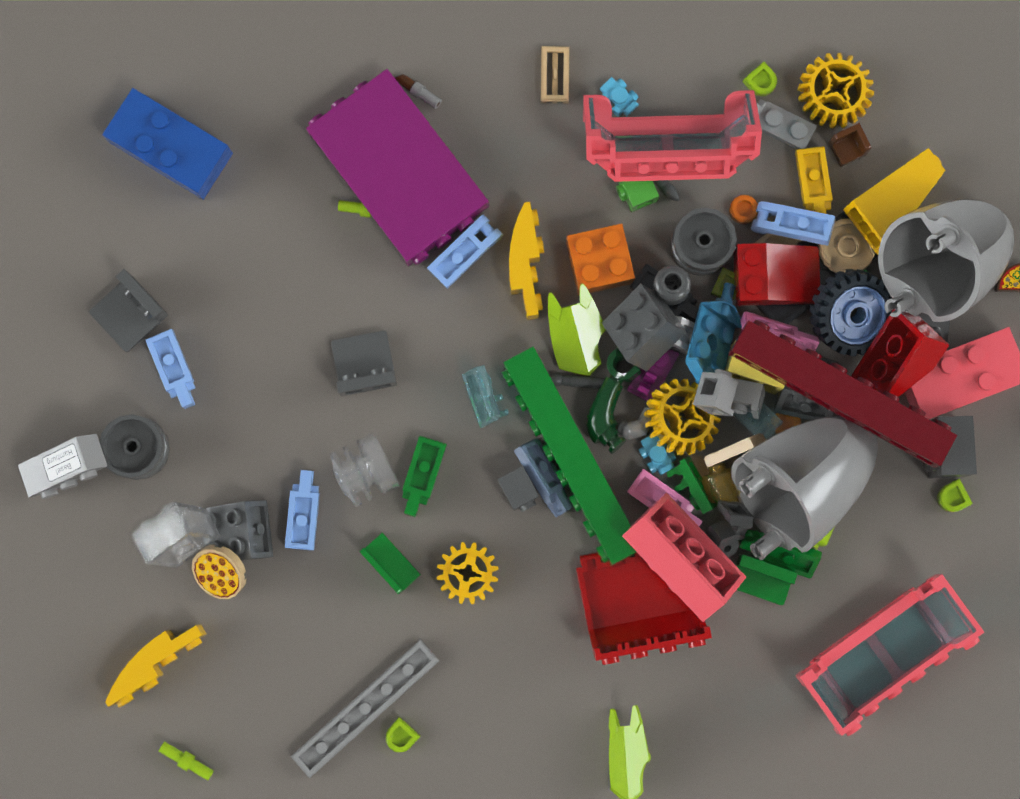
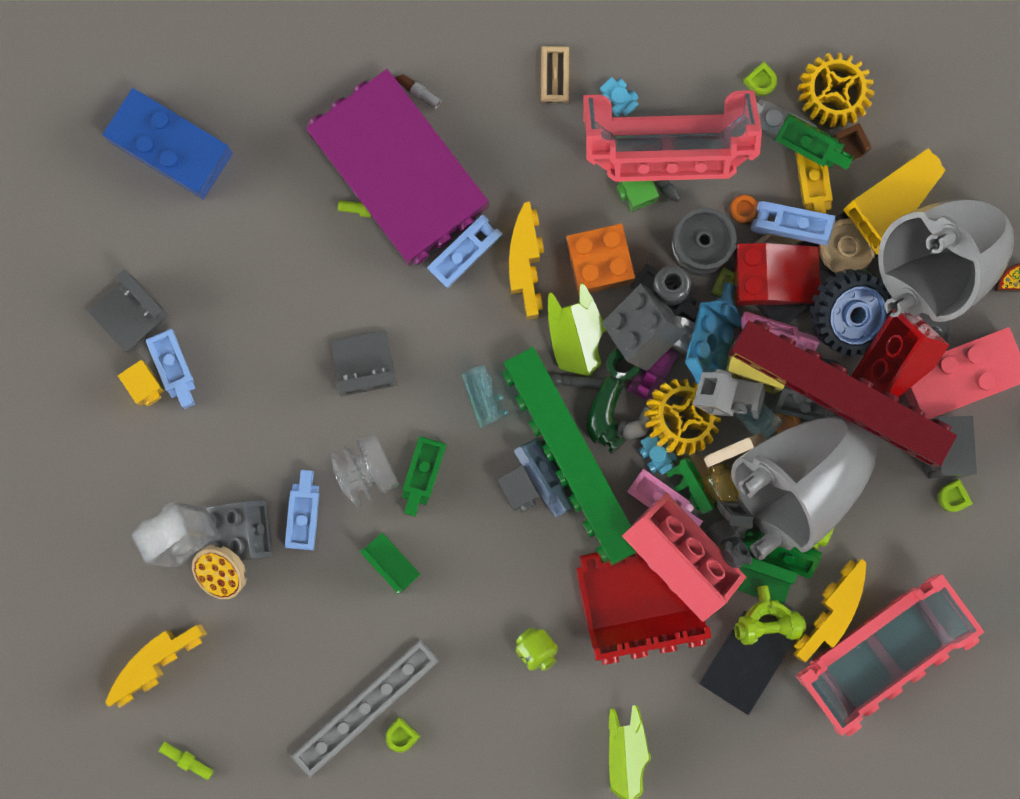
(63, 466): light grey brick -> none
(142, 384): none -> yellow brick
(151, 447): dark grey wheel -> none
(464, 586): yellow gear -> none
(536, 649): none -> lime head
(736, 554): none -> dark grey plate
(743, 671): none -> black tile
(750, 628): none -> lime piece
(812, 143): none -> green hinge
(842, 602): none -> yellow slope

